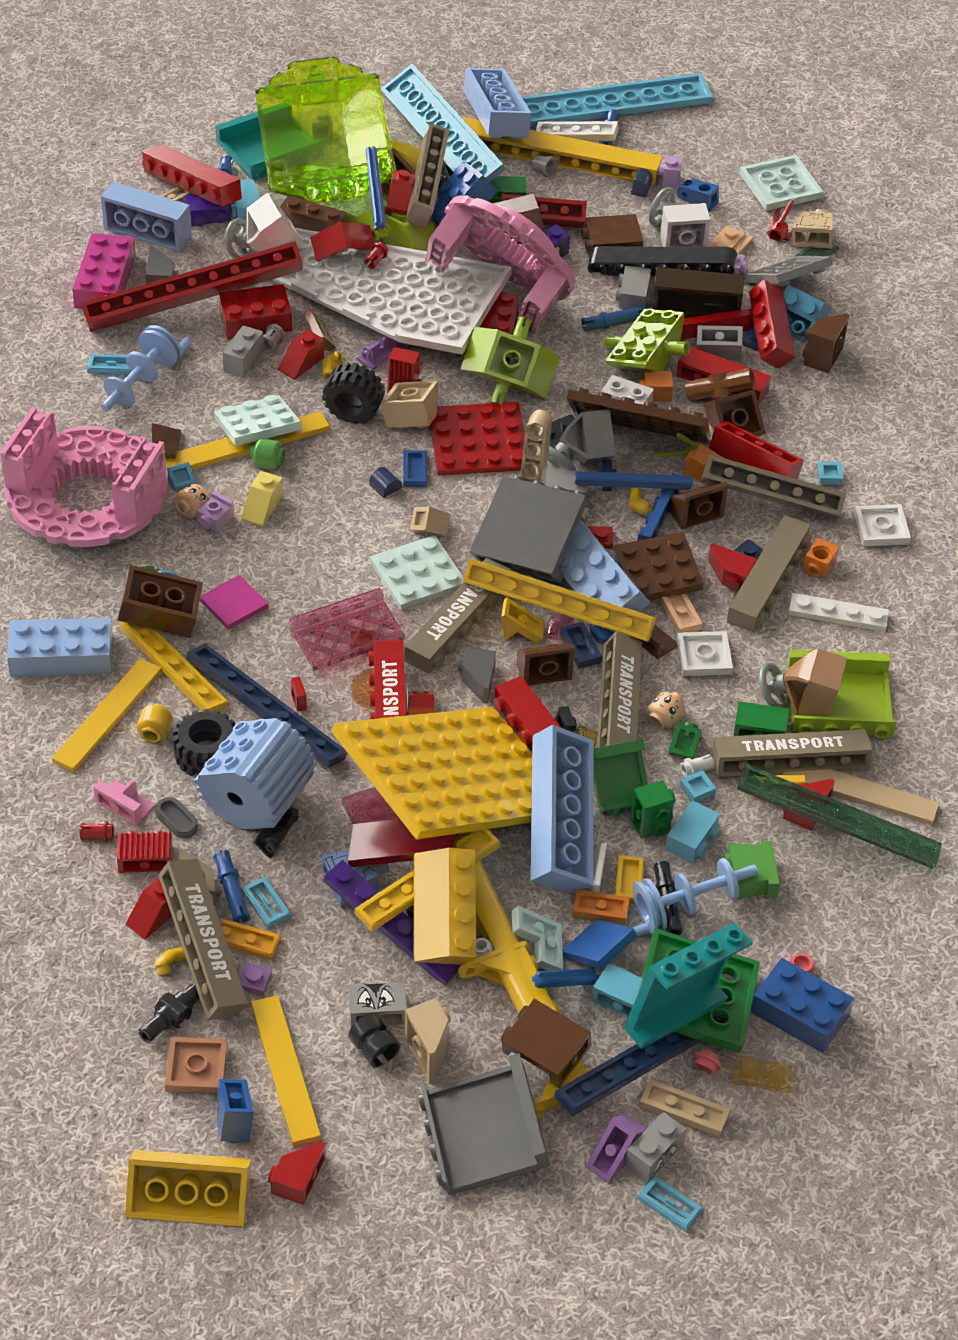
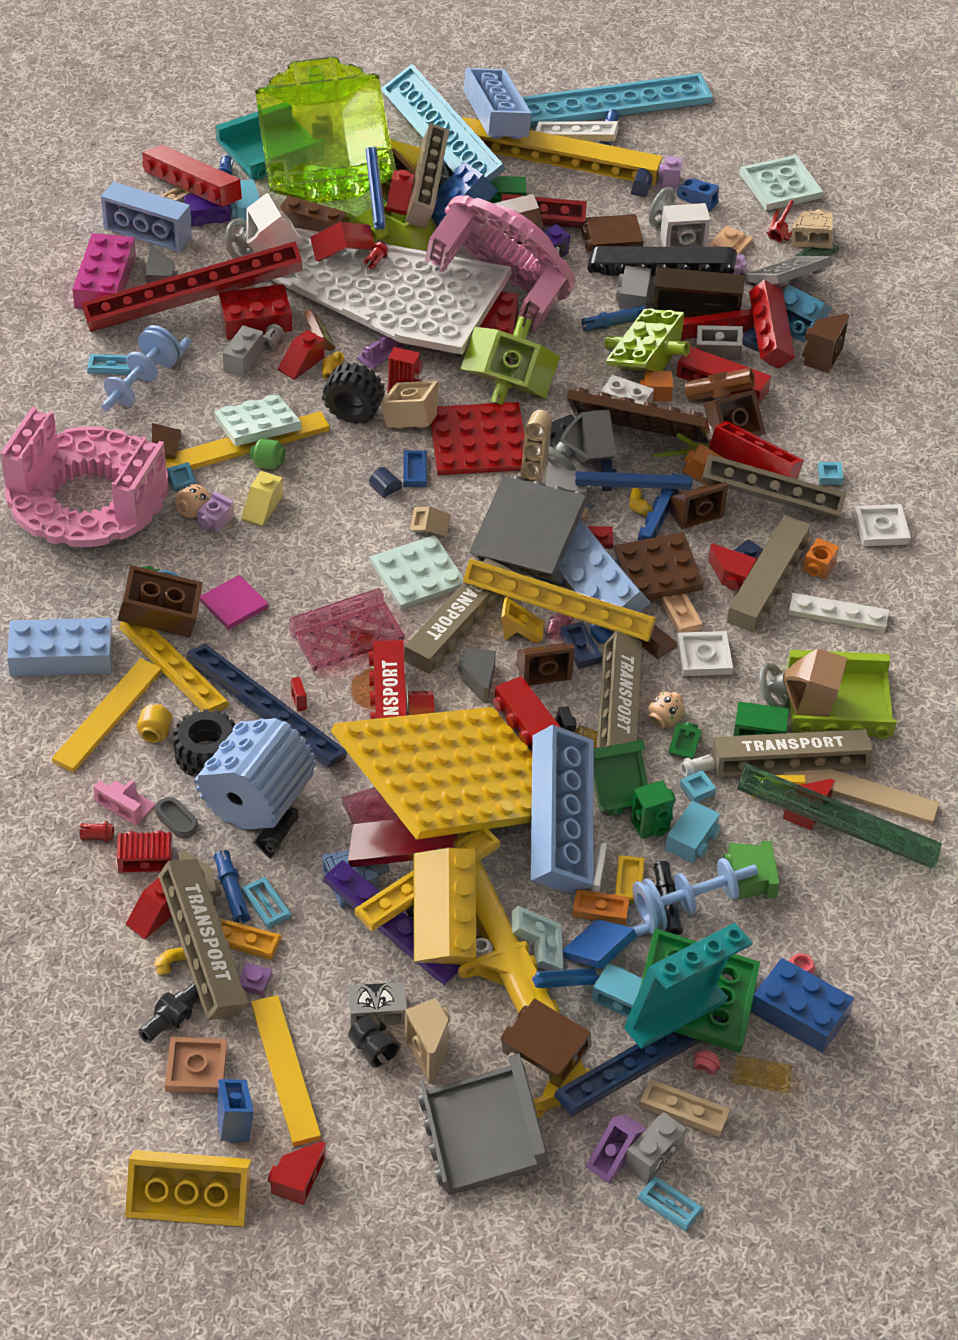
(545, 165): light grey piece -> none

